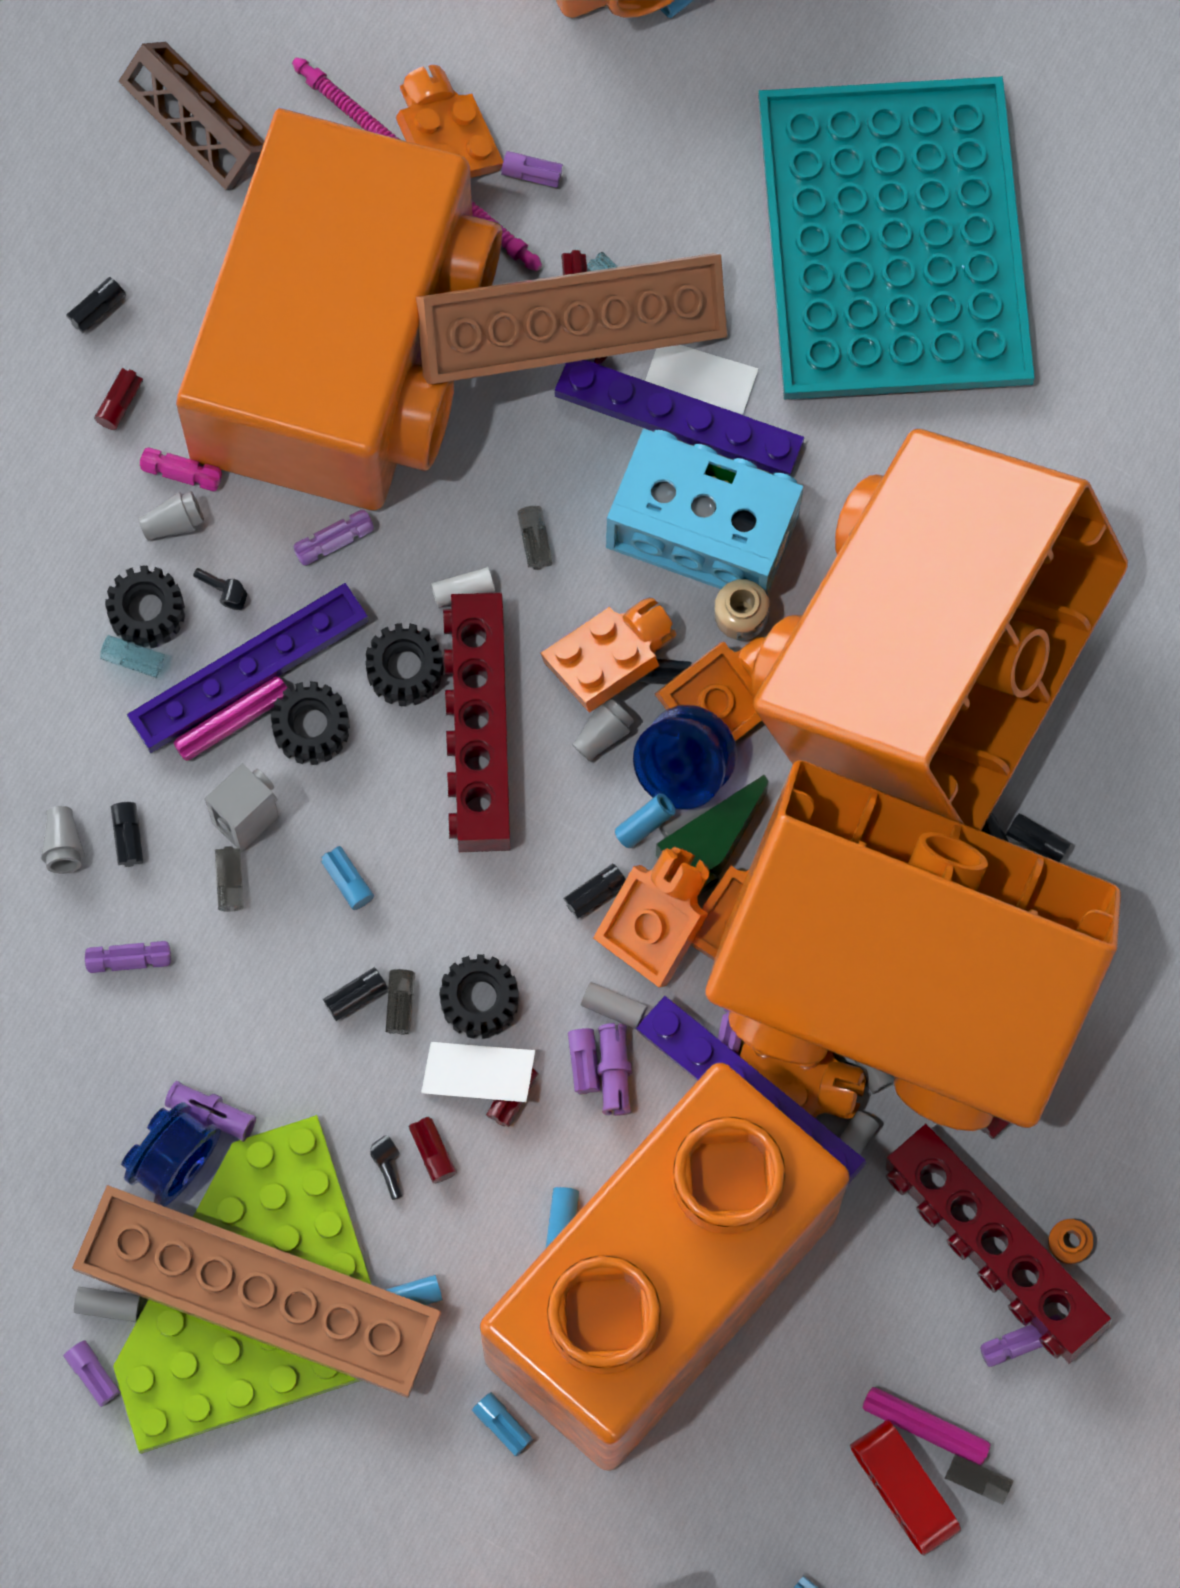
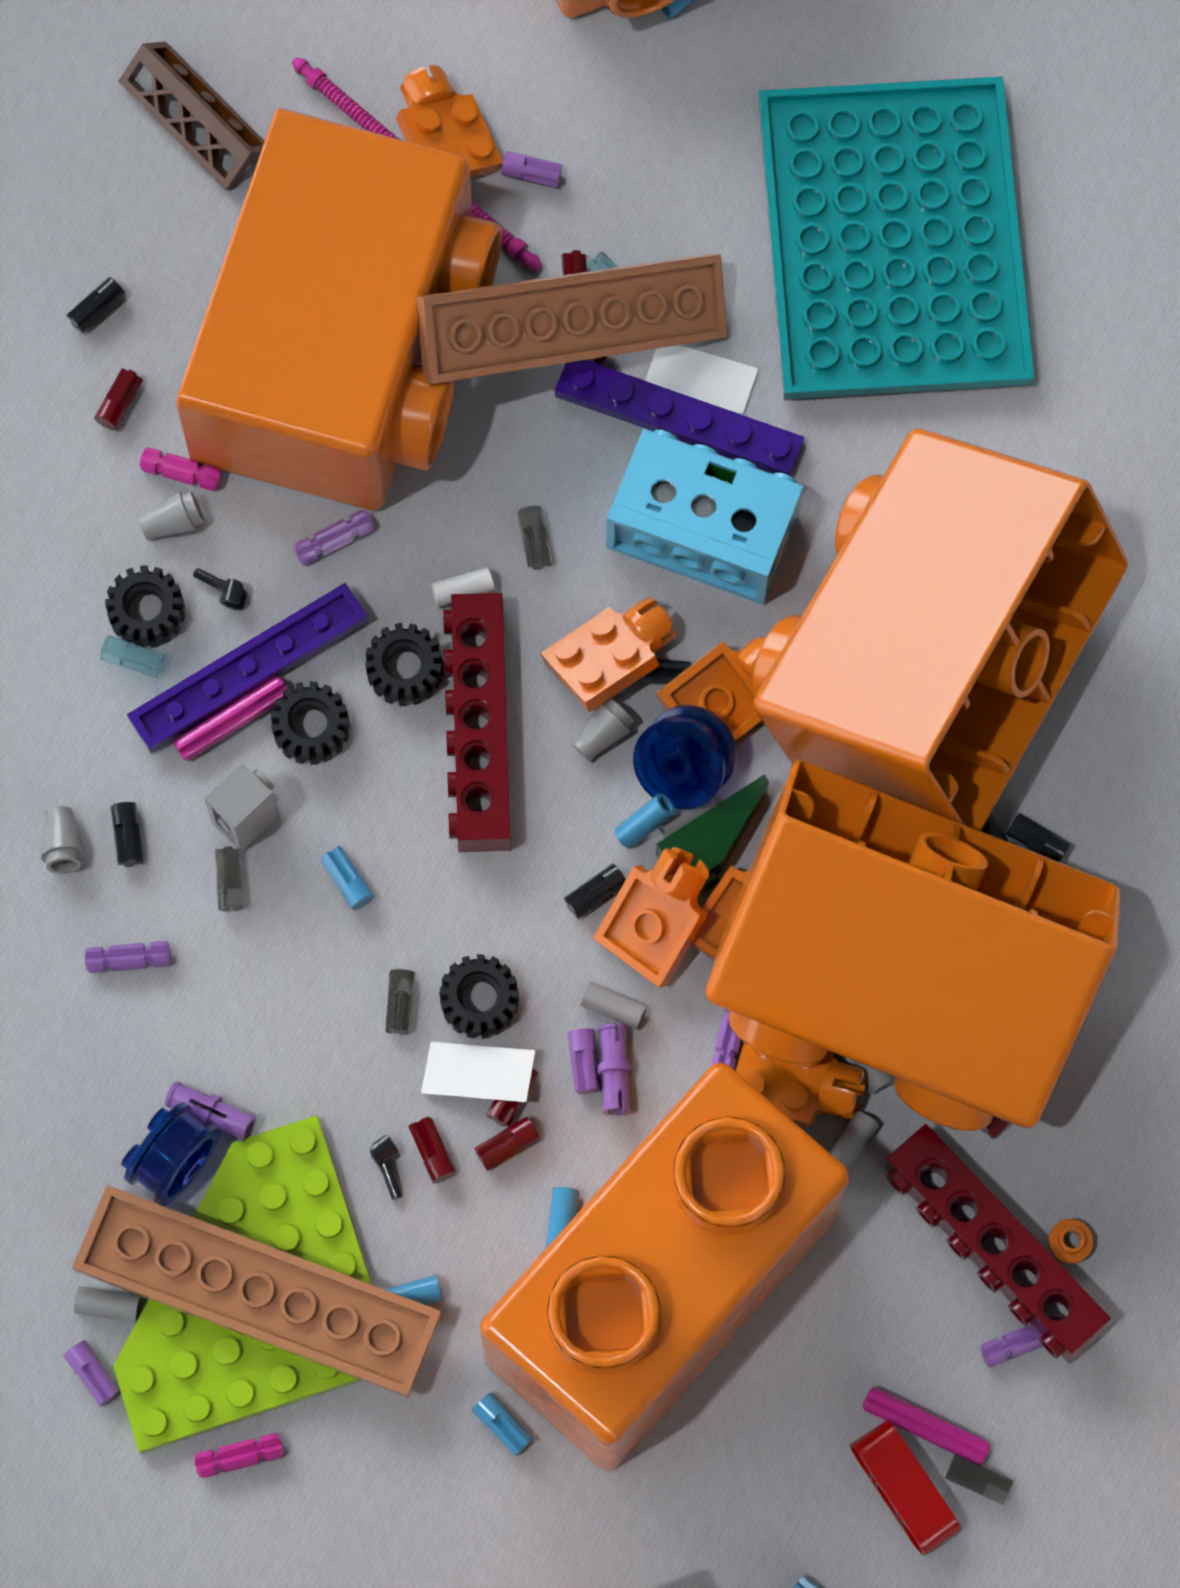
(238, 1455): none -> dark pink axle
(355, 993): black piece -> none
(507, 1143): none -> dark red piece
(697, 1050): dark purple plate -> none
(742, 609): tan head -> none

